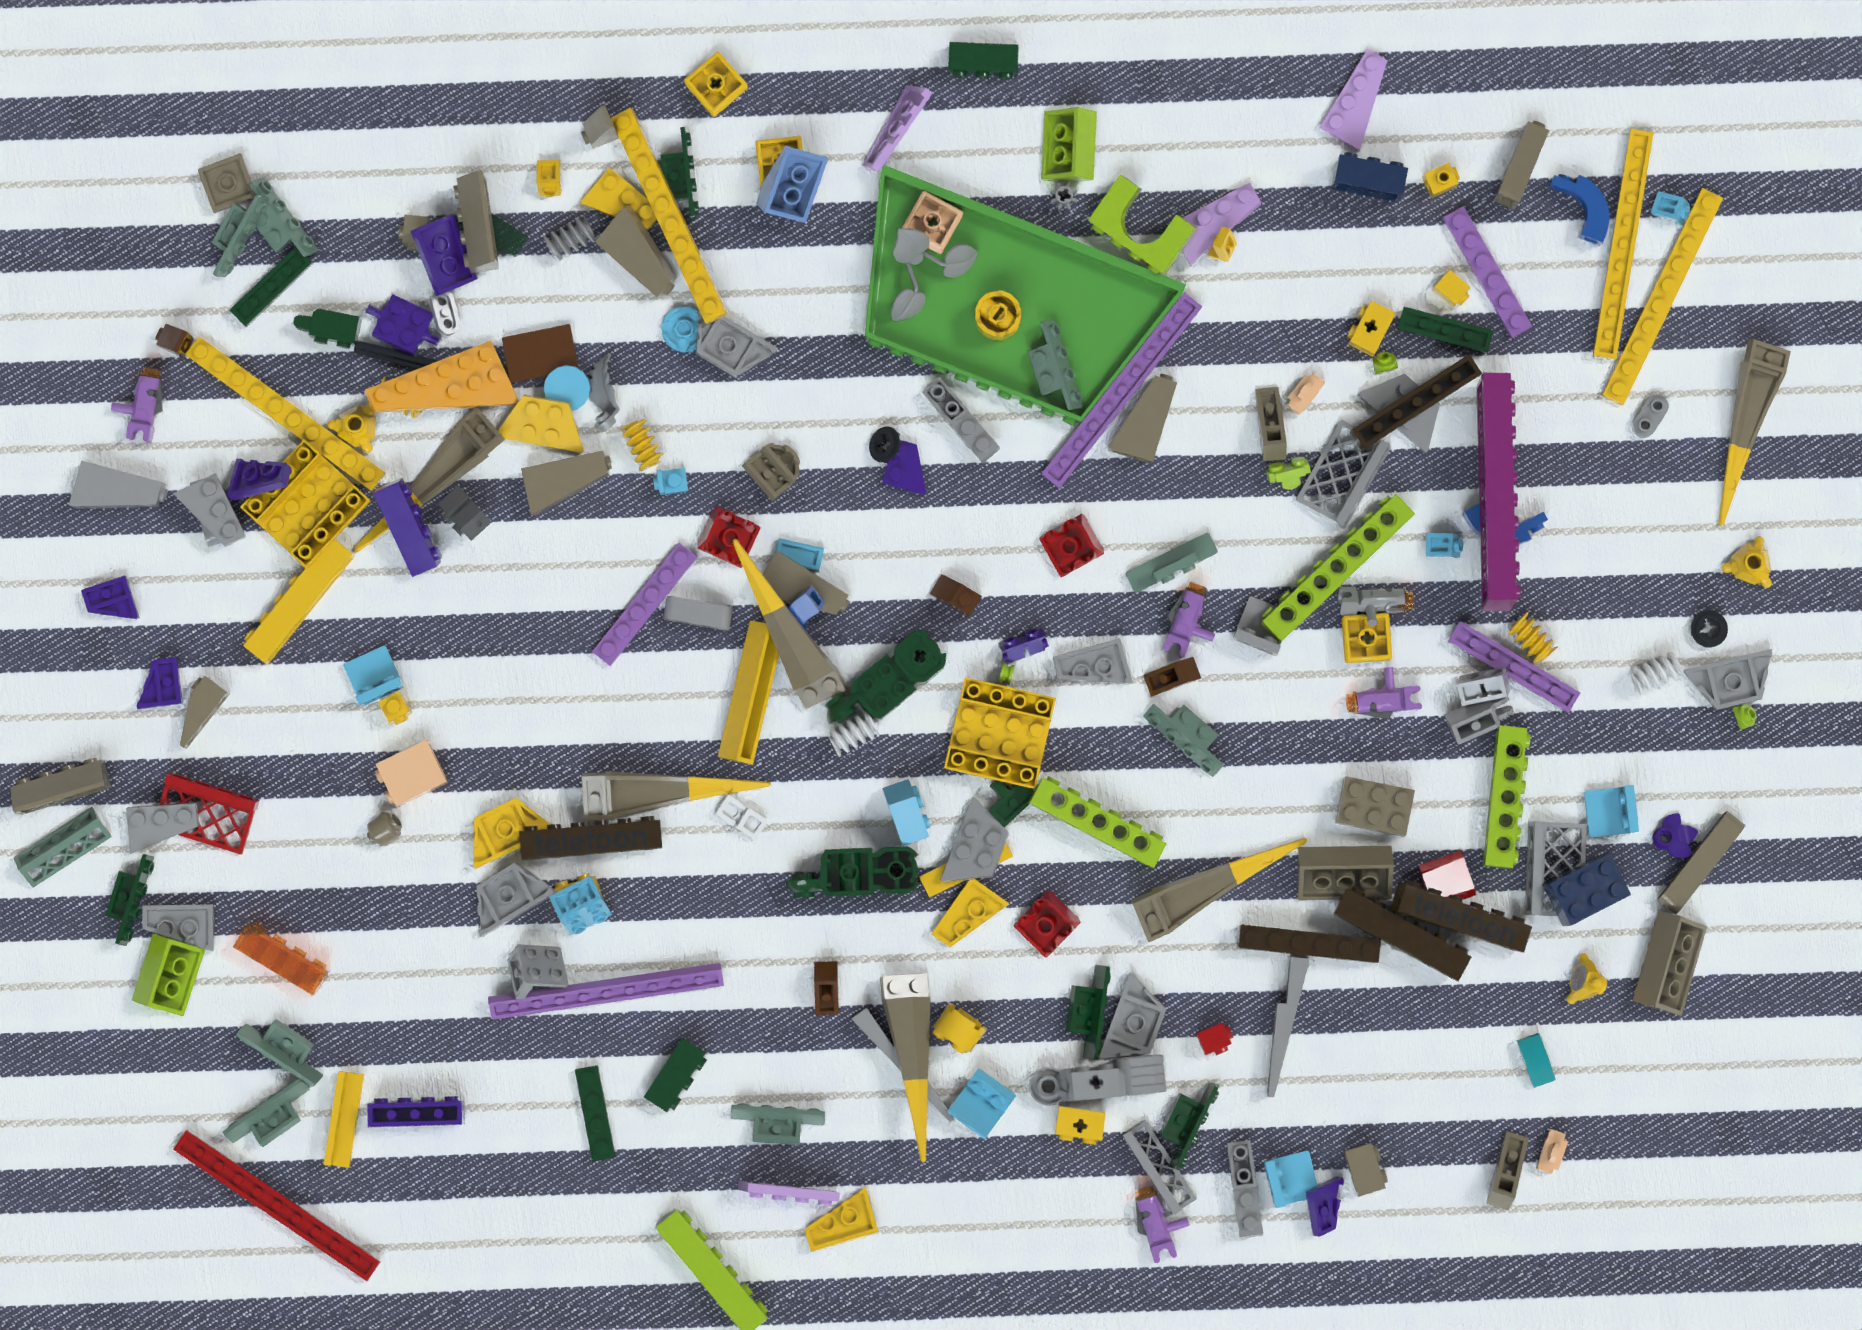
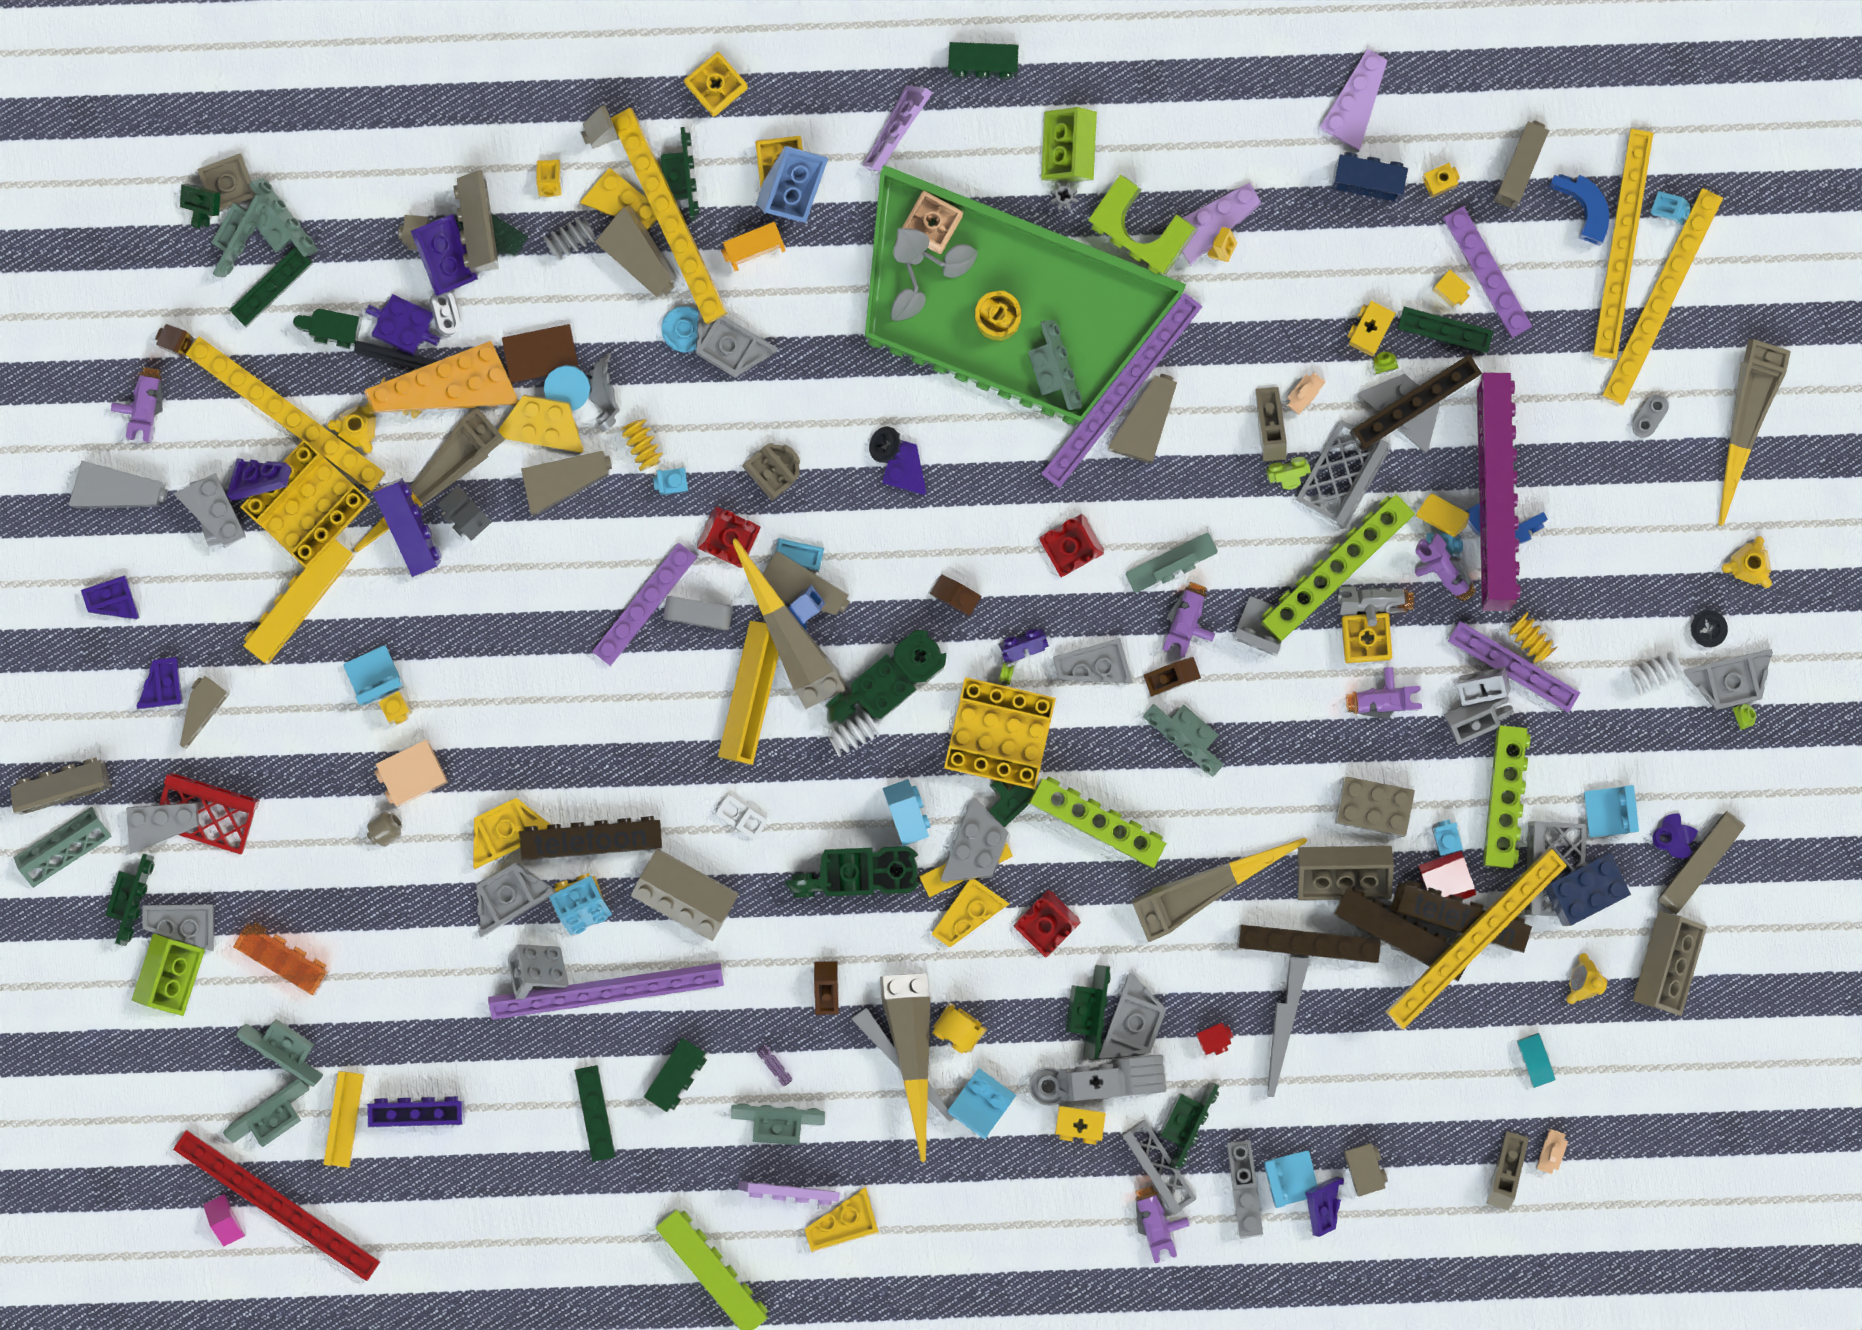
(201, 202): none -> dark green plate
(223, 1220): none -> dark pink slope
(624, 793): dark tan plate -> none
(684, 894): none -> dark tan slope
(752, 245): none -> light orange brick
(774, 1065): none -> clear purple axle
(961, 420): light grey slope -> none
(1443, 515): none -> yellow slope
(1447, 837): none -> medium azure bracket
(1449, 569): none -> medium lavender piece
(1475, 938): none -> yellow plate

